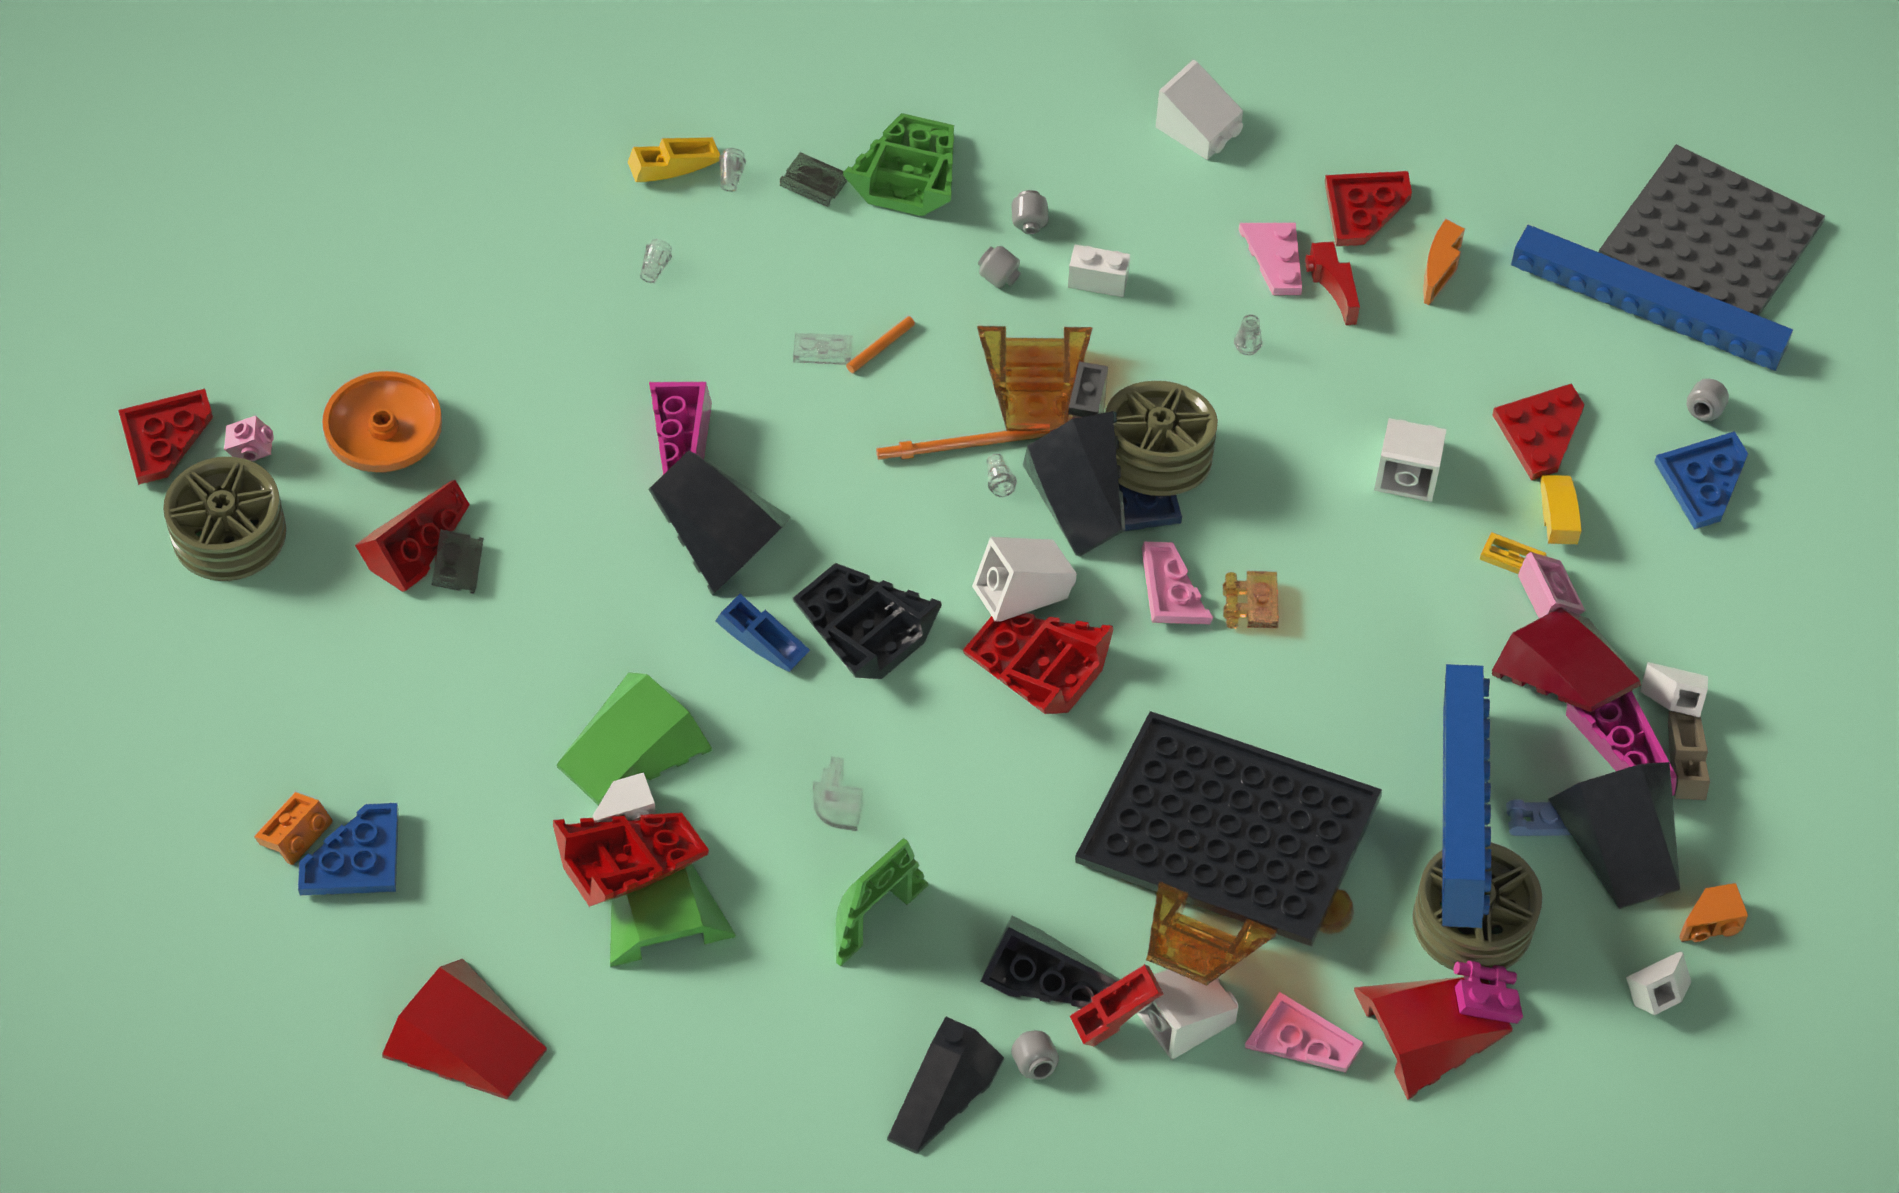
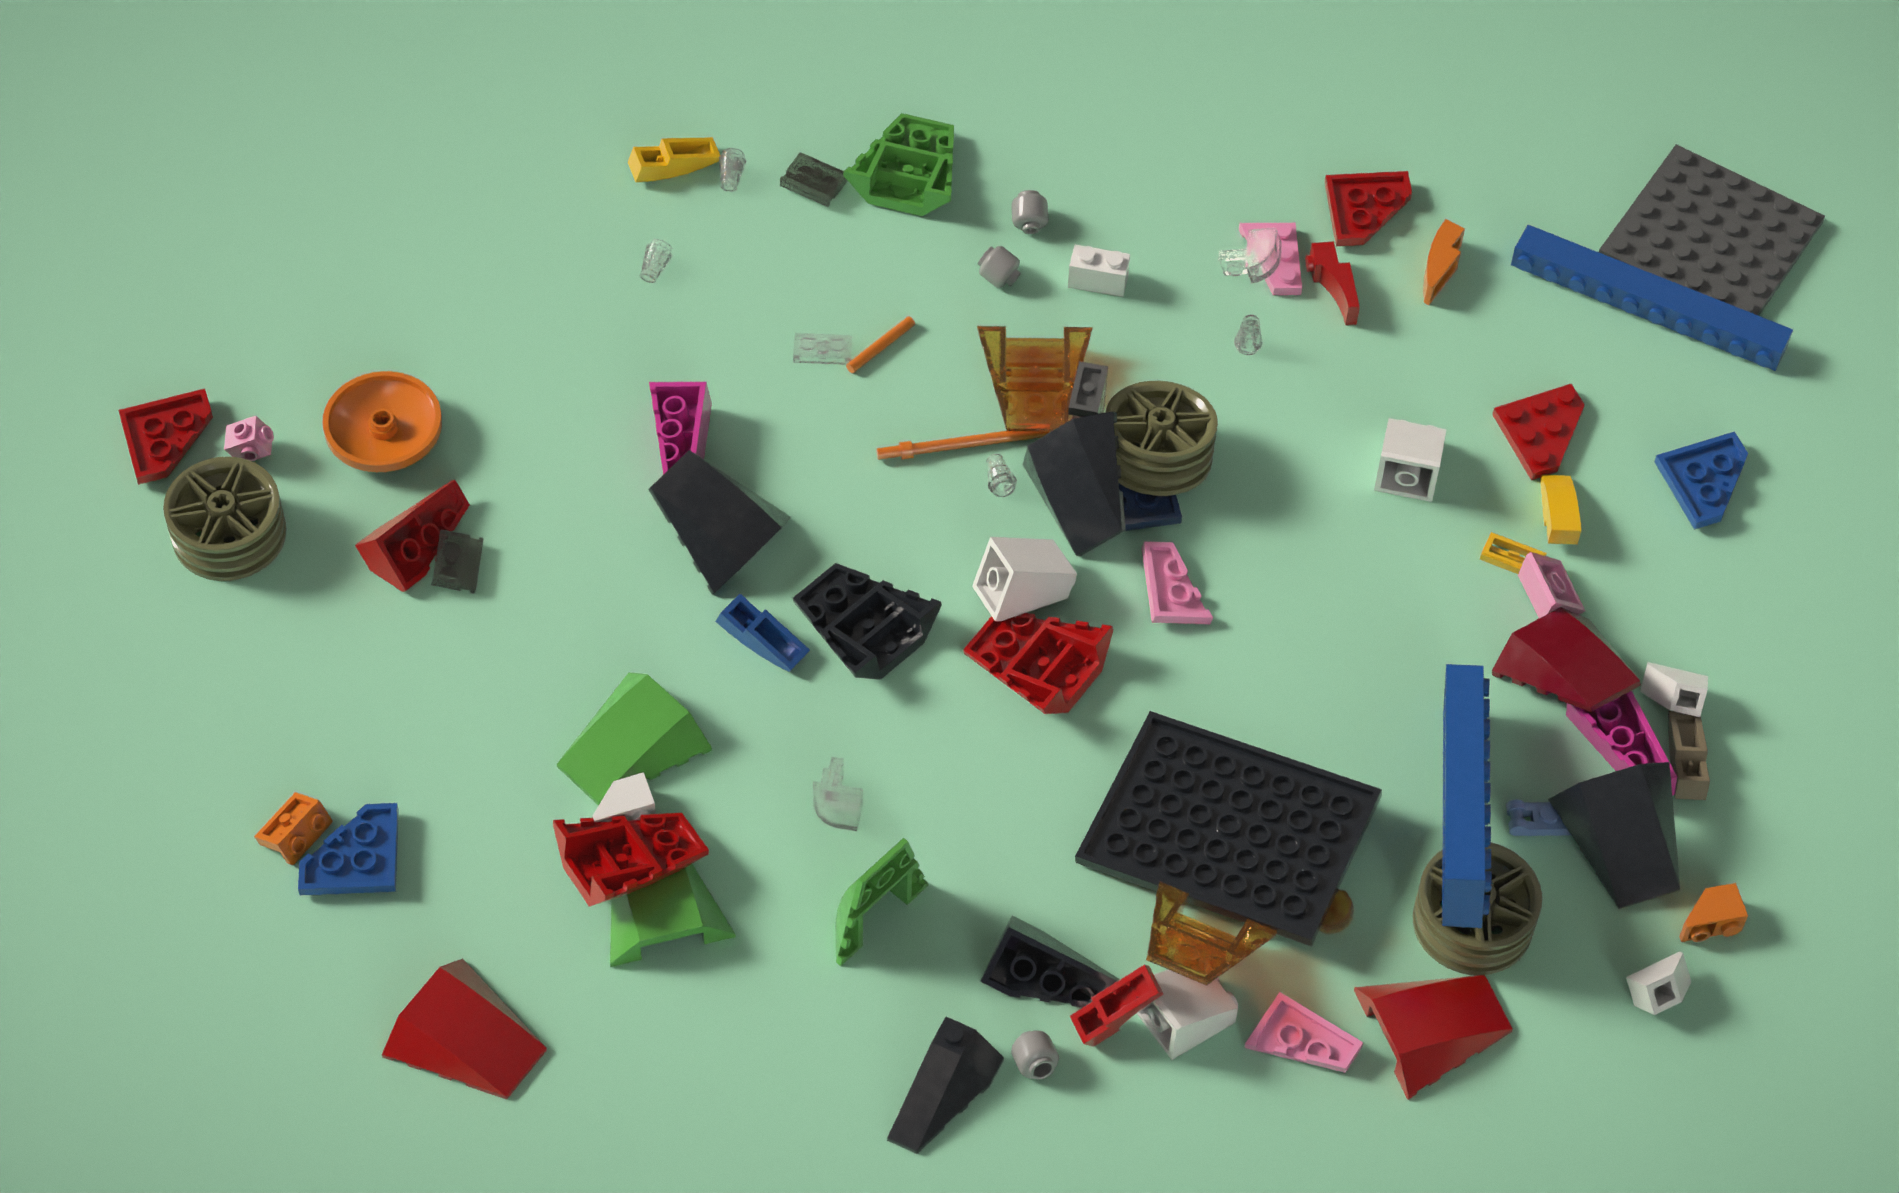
(1198, 111): white slope -> none
(1259, 258): none -> clear brick
(1261, 597): clear orange plate -> none
(1487, 1000): dark pink plate -> none
(1707, 400): light grey head -> none

